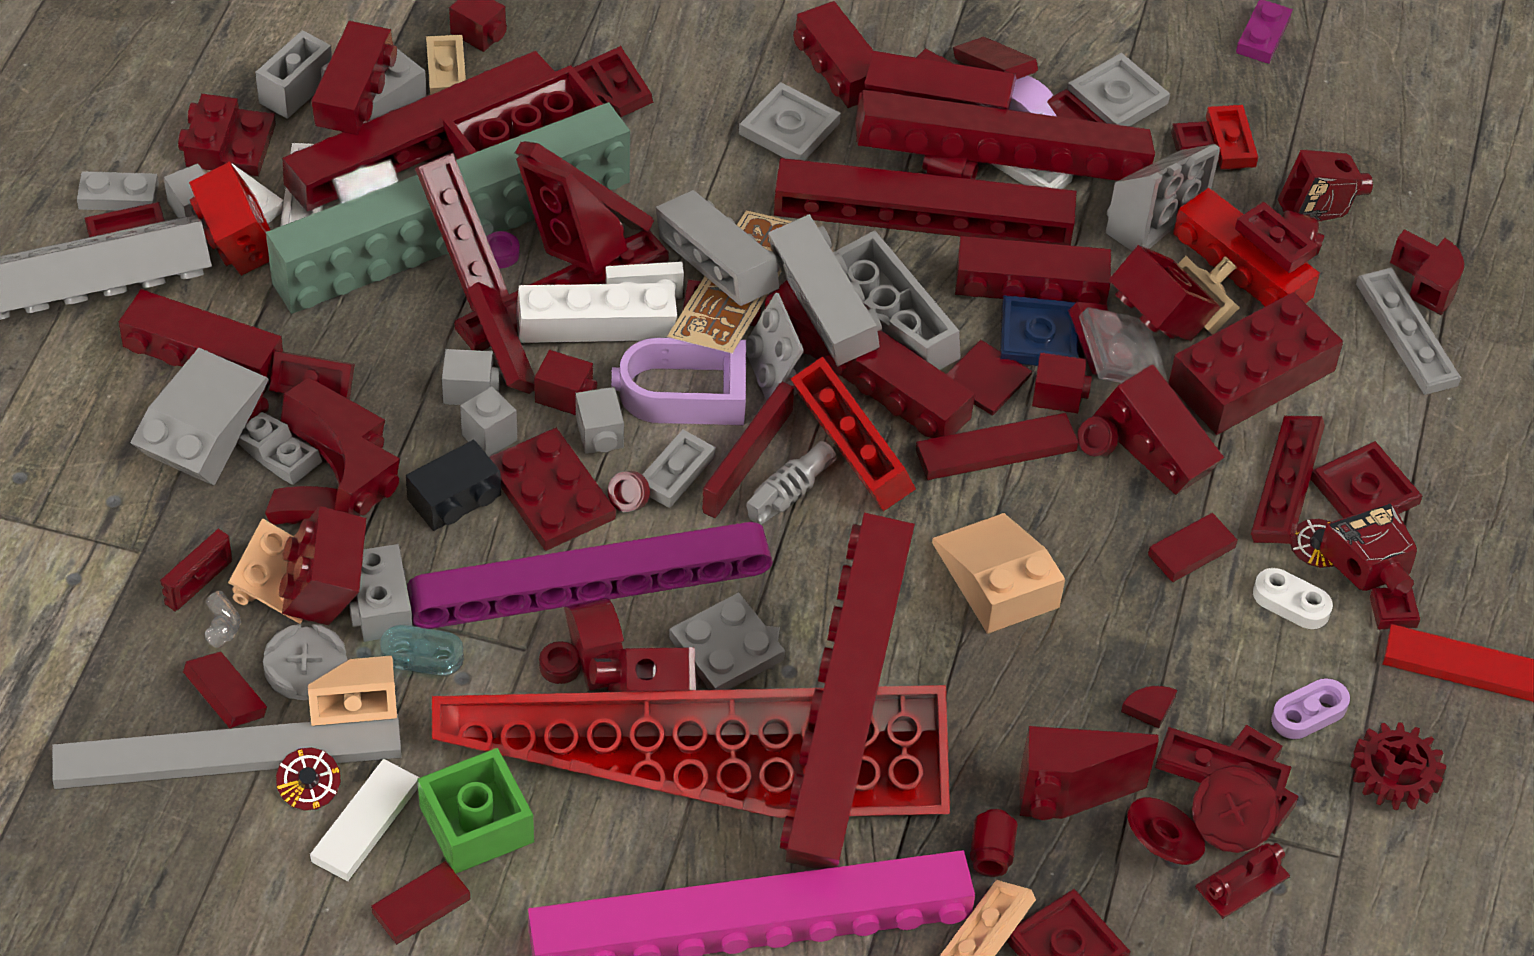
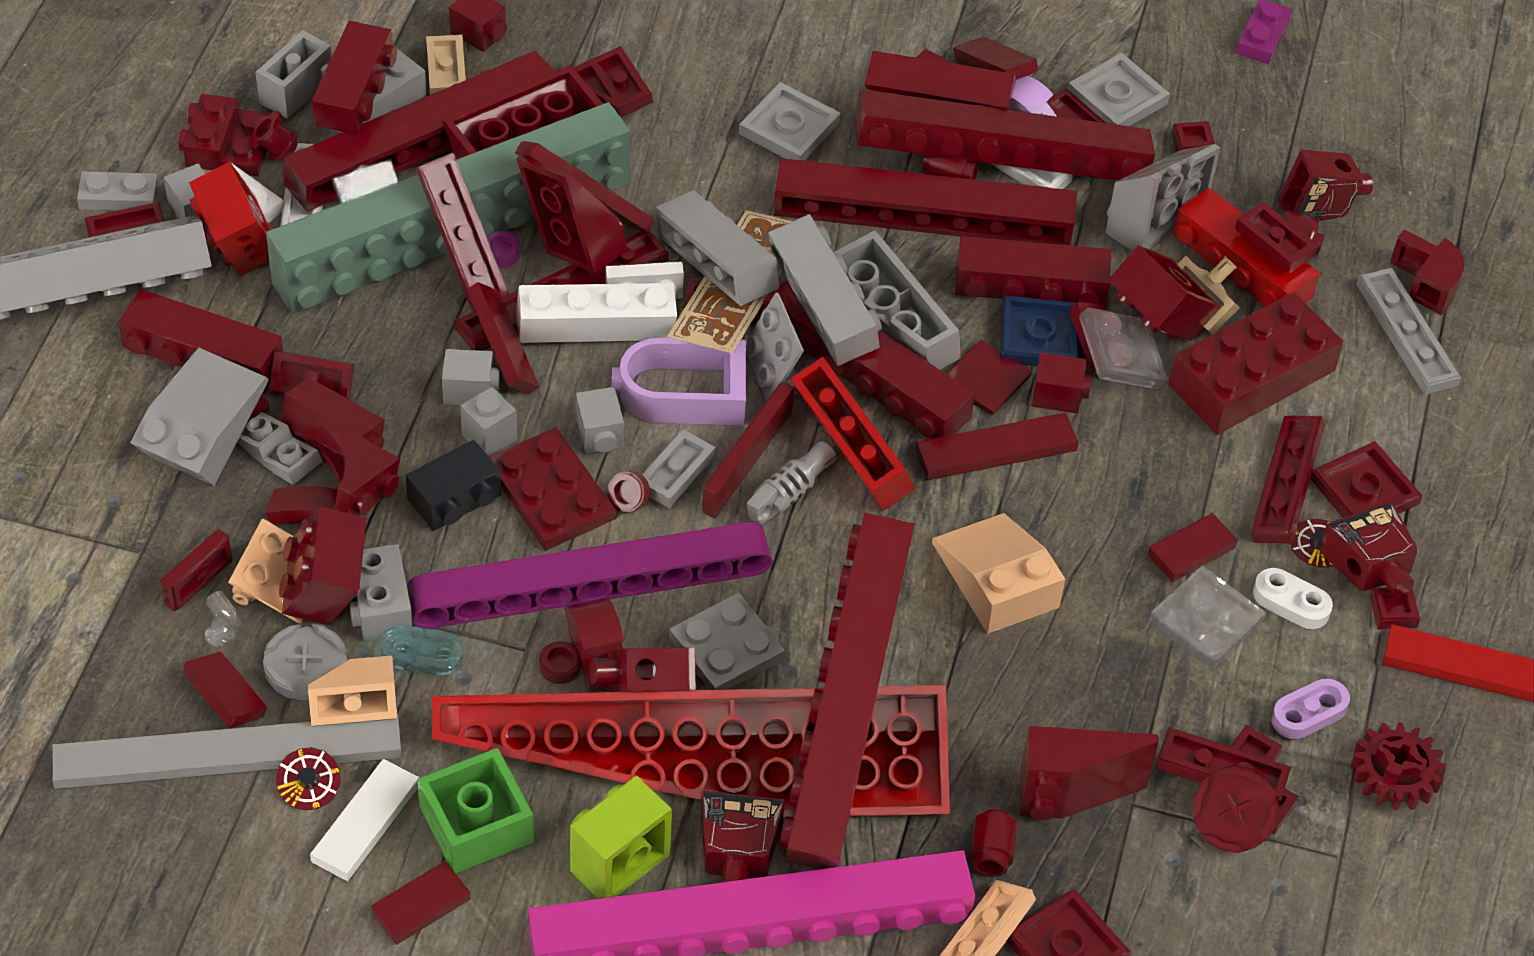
(274, 136): none -> dark red brick
(561, 379): dark red brick -> none
(620, 838): none -> lime brick
(739, 834): none -> dark red torso
(834, 50): dark red brick -> none
(1098, 436): dark red tile -> none
(1150, 704): dark red tile -> none
(1160, 430): dark red wedge -> none
(1166, 831): dark red dish -> none
(1207, 617): none -> clear plate
(1233, 136): red plate -> none
(1244, 879): dark red hinge -> none

